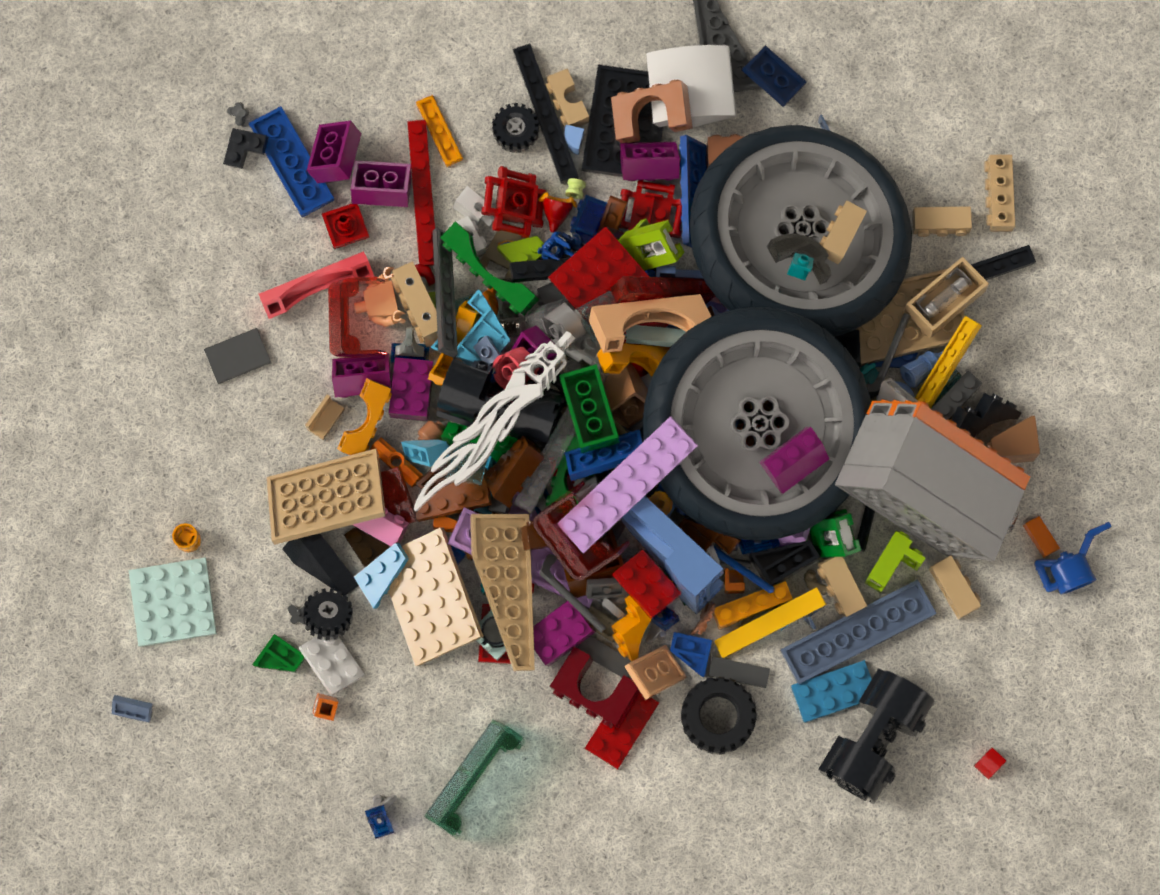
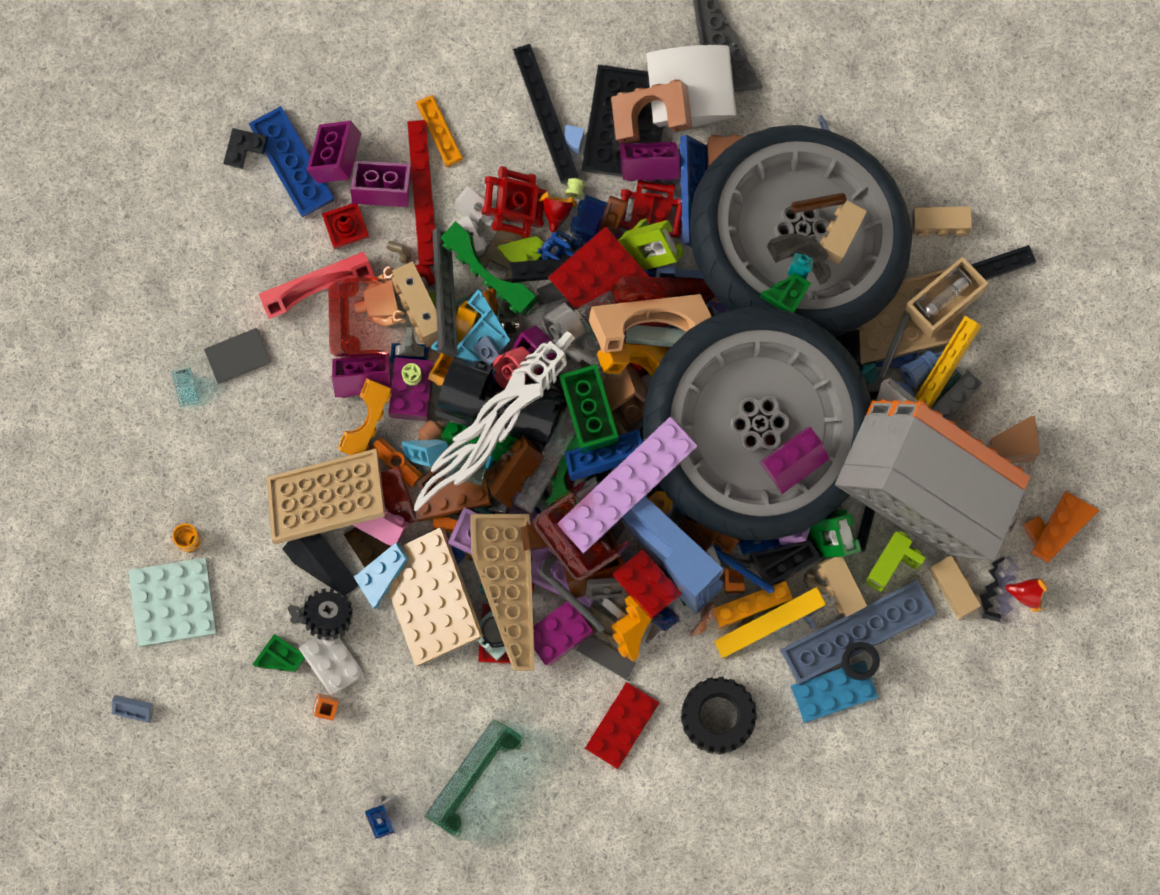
(185, 386): none -> clear light blue slope
(239, 113): dark grey piece -> none
(324, 417): tan panel -> none
(401, 249): none -> dark tan arm
(409, 371): none -> yellowish green wheel
(515, 119): black wheel -> none
(559, 86): tan arch -> none
(568, 685): dark red arch -> none
(655, 672): light nougat tile -> none
(692, 651): blue wing -> none
(739, 671): dark grey tile -> none
(774, 76): dark blue plate -> none
(787, 293): none -> green wing
(819, 202): none -> reddish brown axle
(861, 764): black cylinder -> none
(875, 661): none -> black tyre
(987, 412): black arch -> none
(990, 763): red brick -> none
(1000, 193): tan brick -> none
(1000, 582): none -> piece
(1028, 592): none -> red hat
(1063, 525): none -> orange wing
(1070, 570): blue piece -> none

